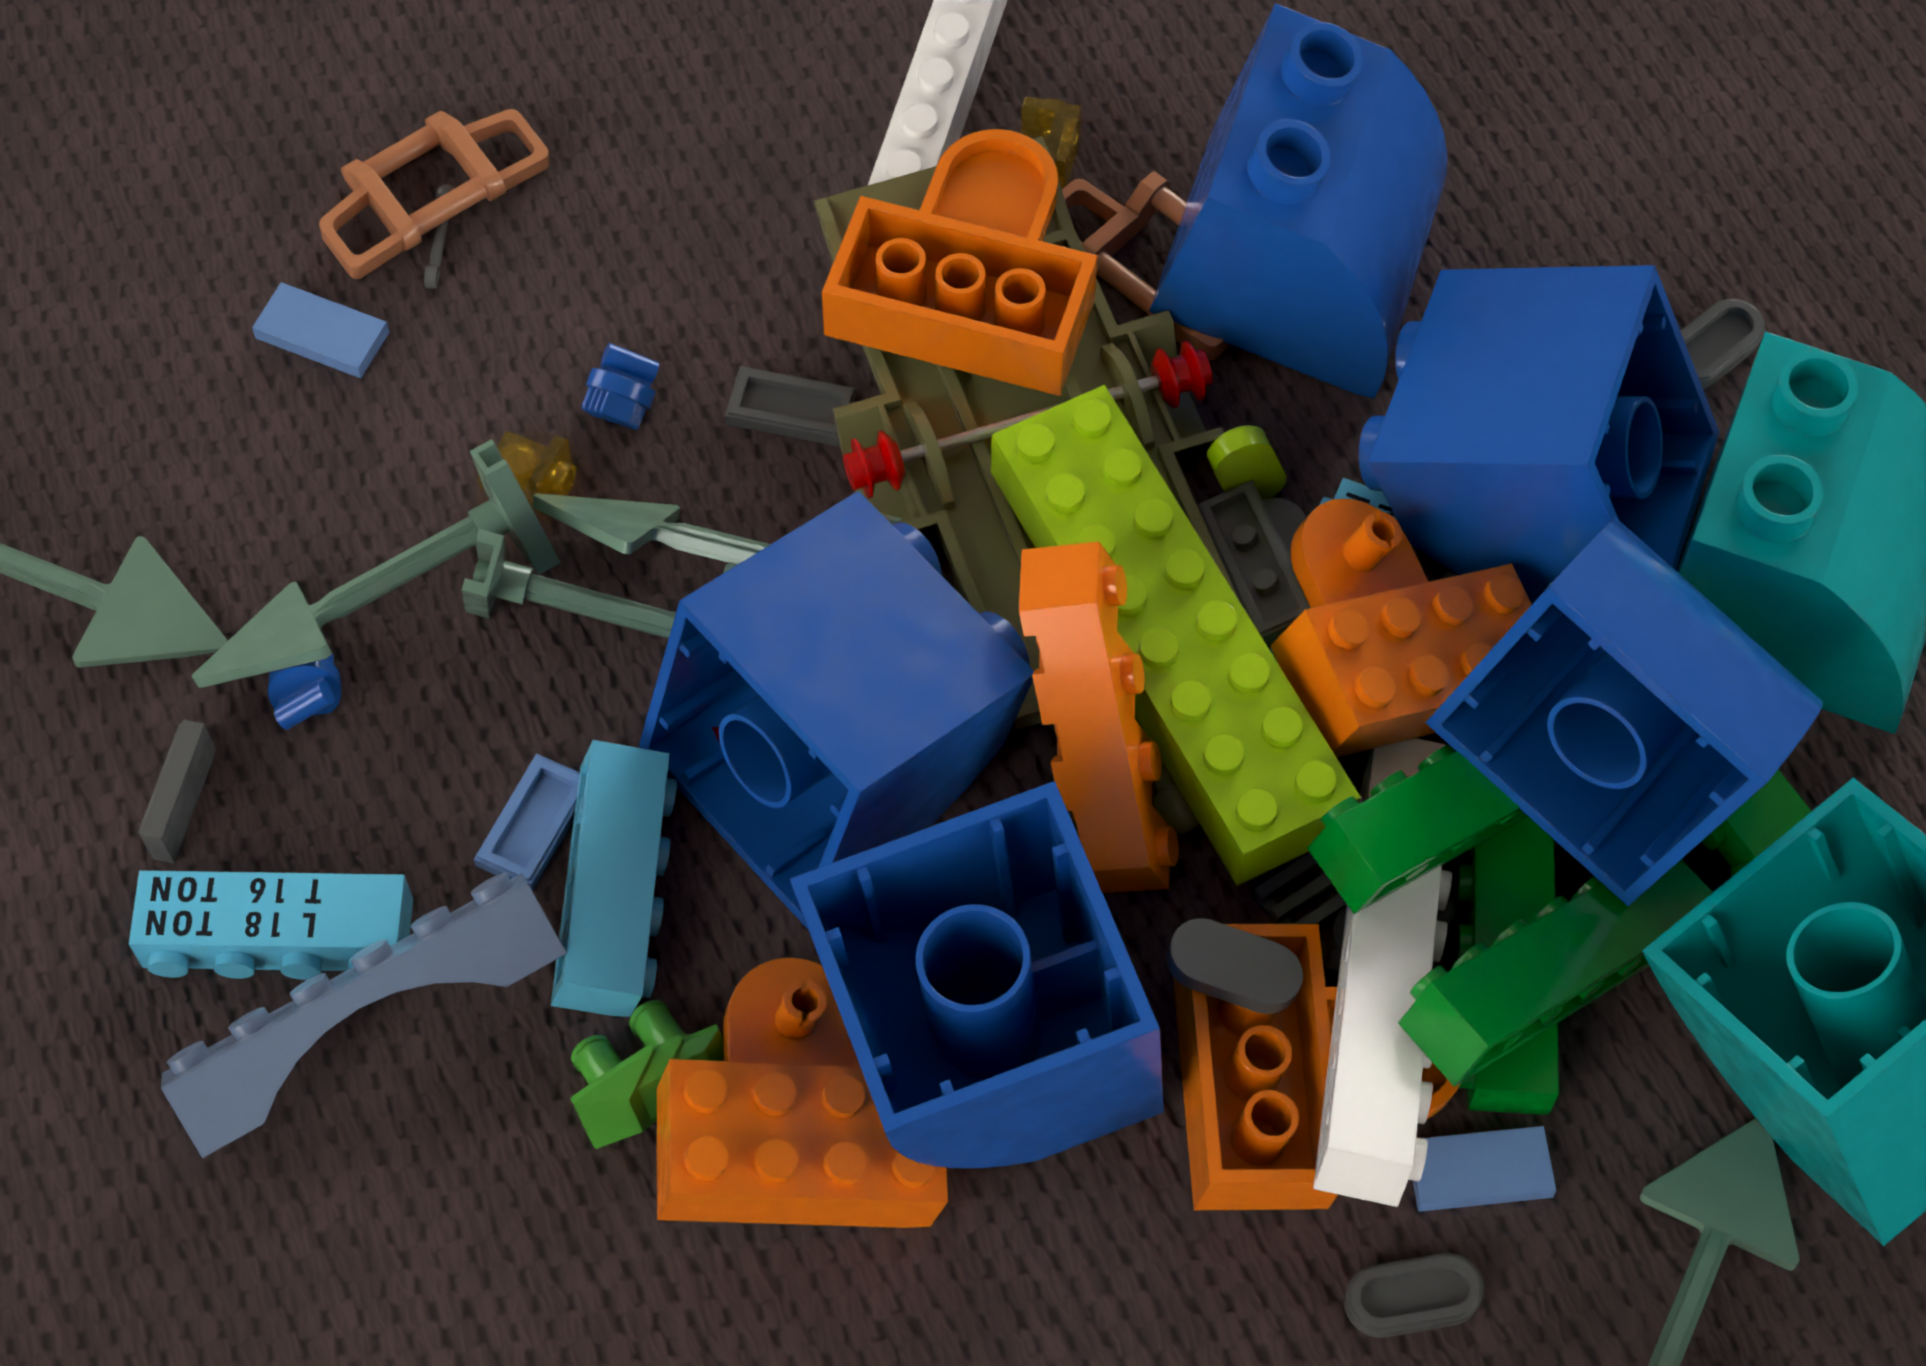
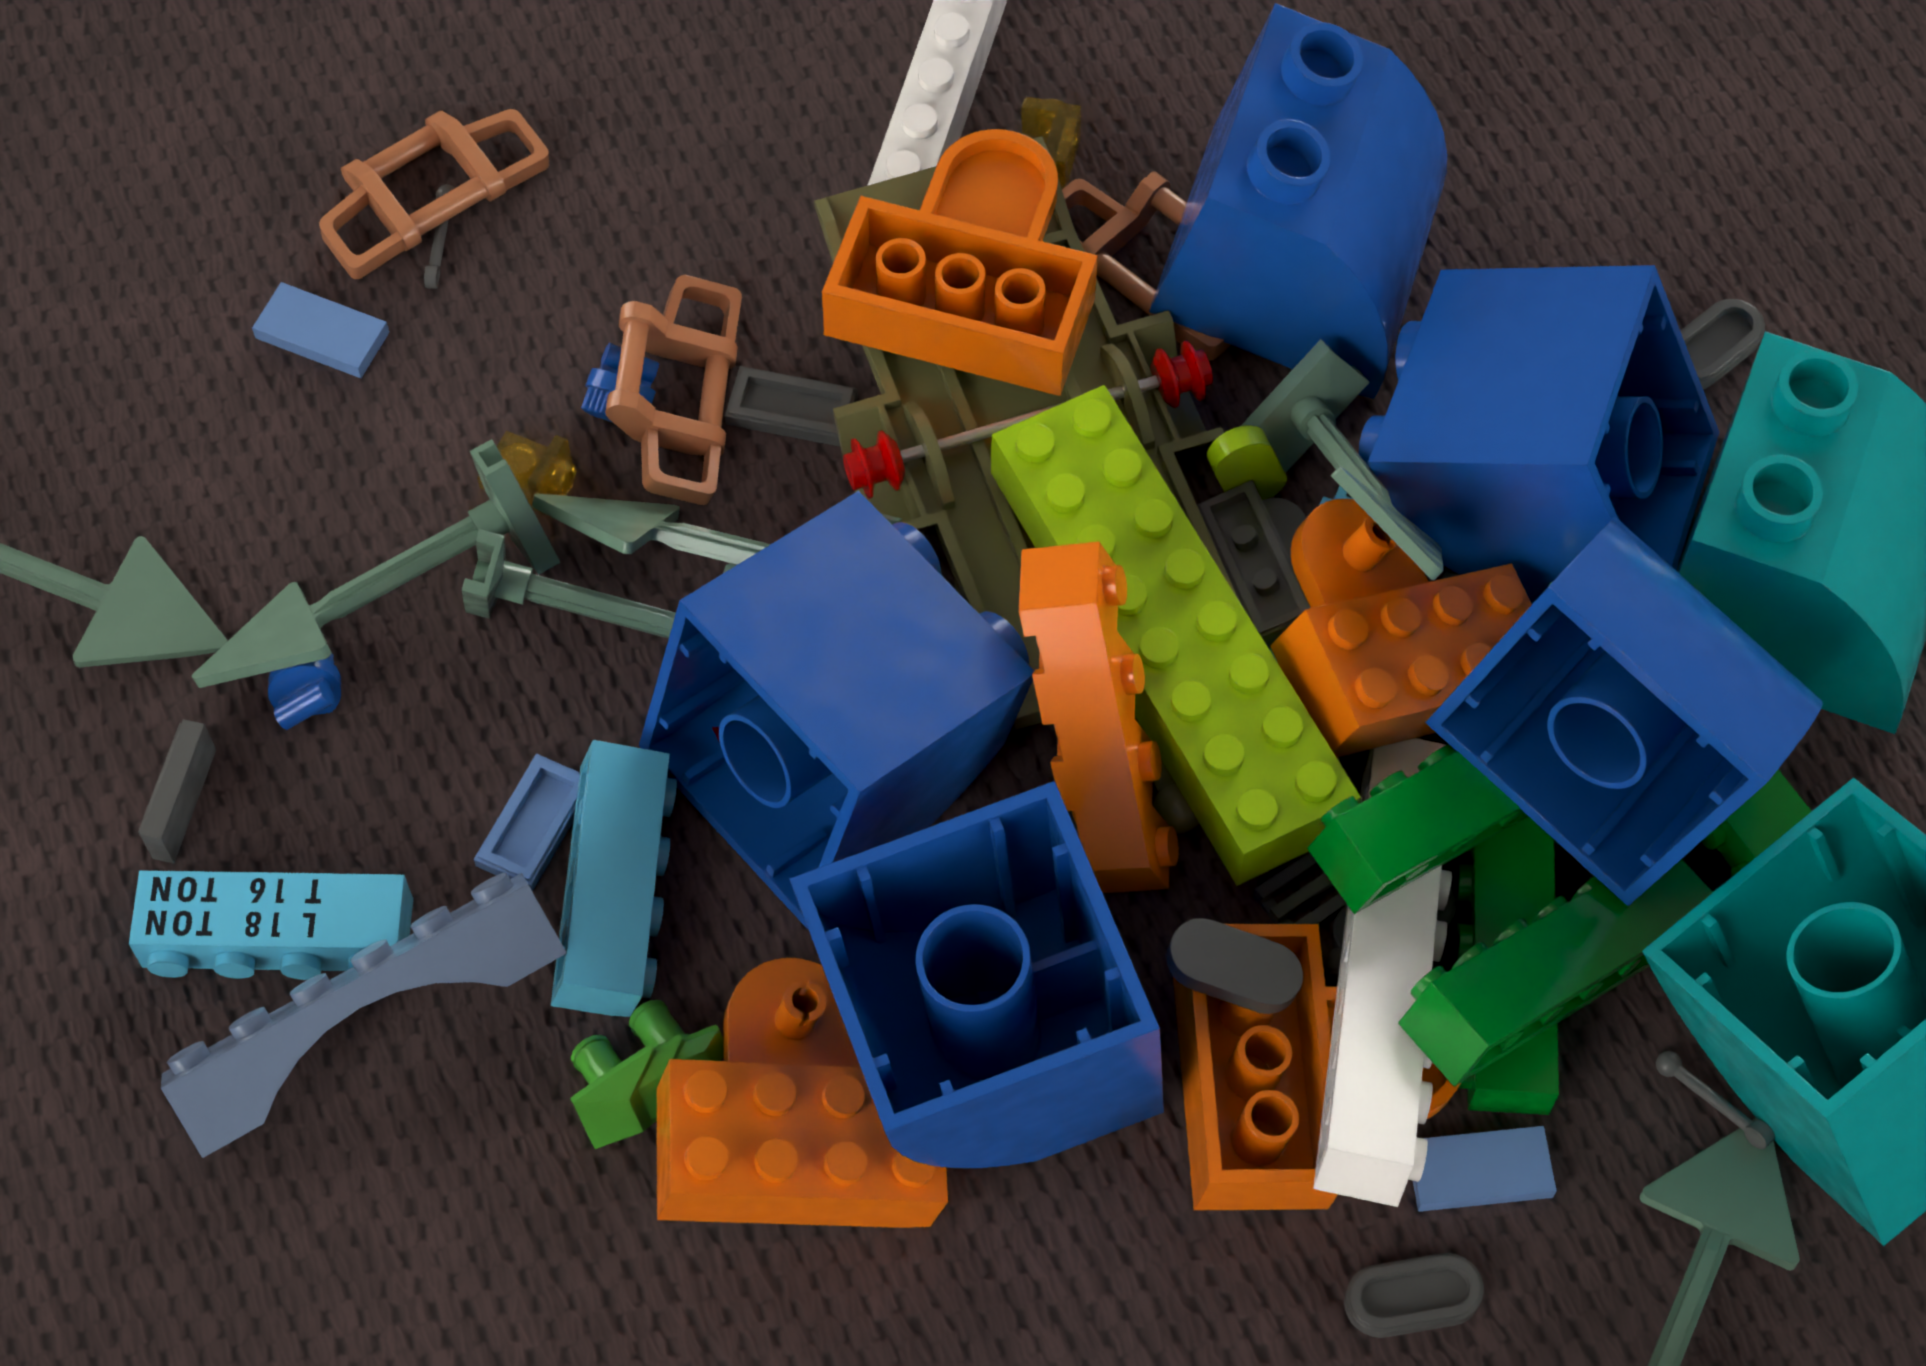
(657, 334): none -> nougat bar
(1305, 413): none -> sand green piece
(1757, 1132): none -> dark grey hinge

